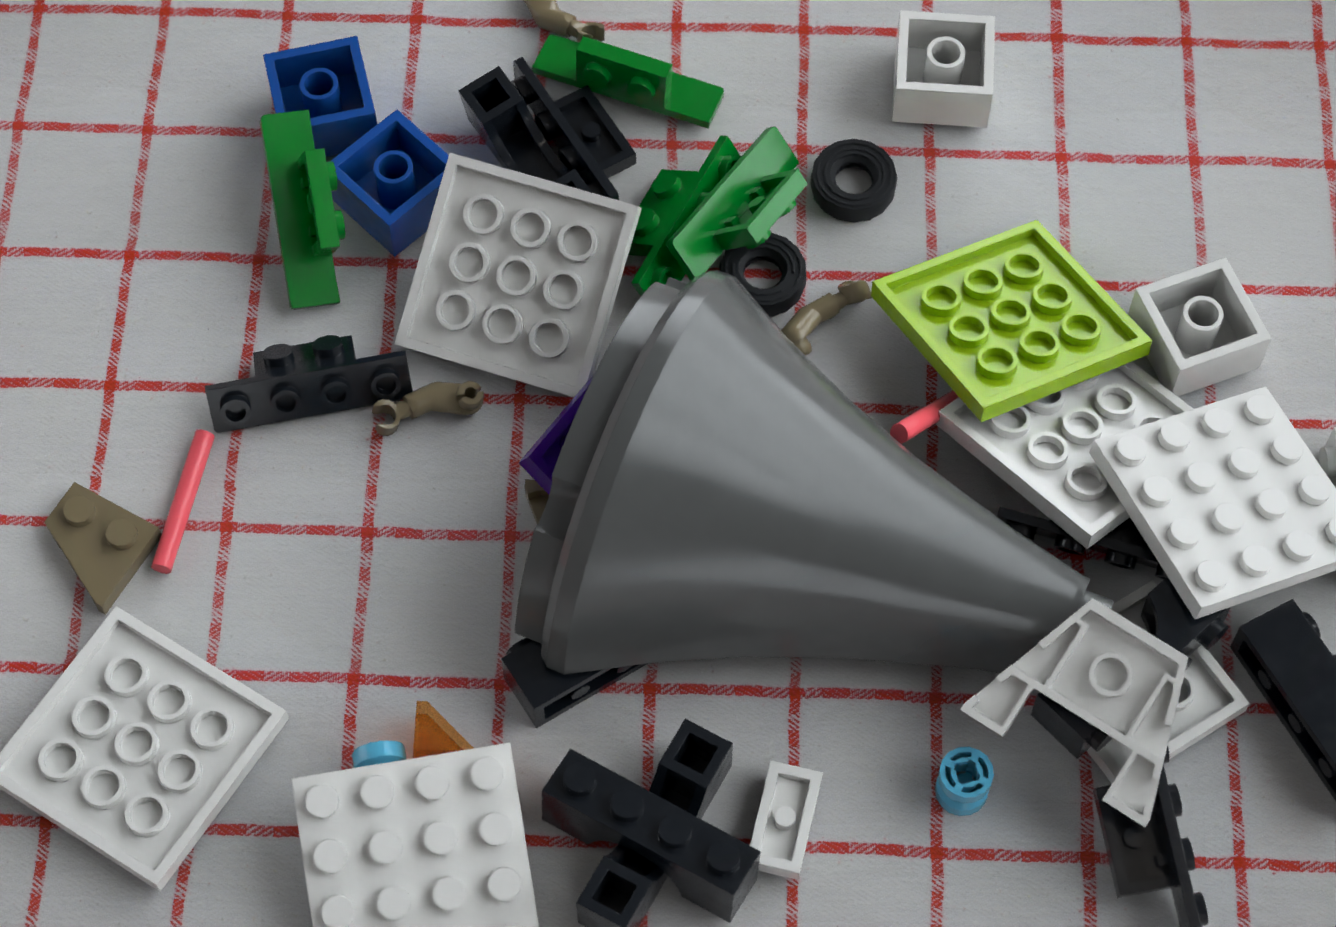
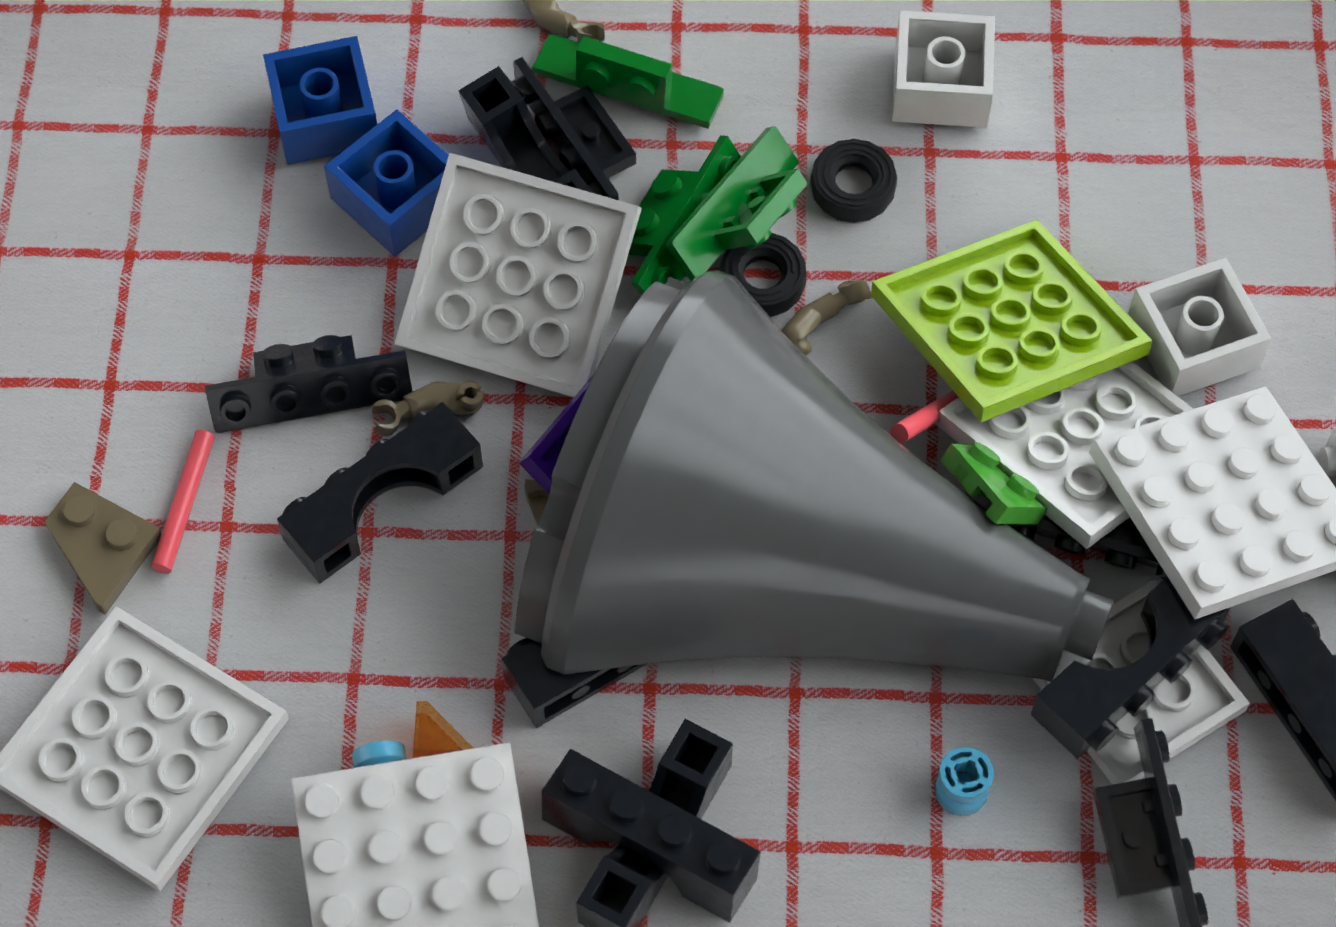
(303, 208): green bracket -> none
(428, 453): none -> black arch
(785, 818): white plate -> none
(1011, 497): none -> bright green wing
(1107, 676): white wing -> none

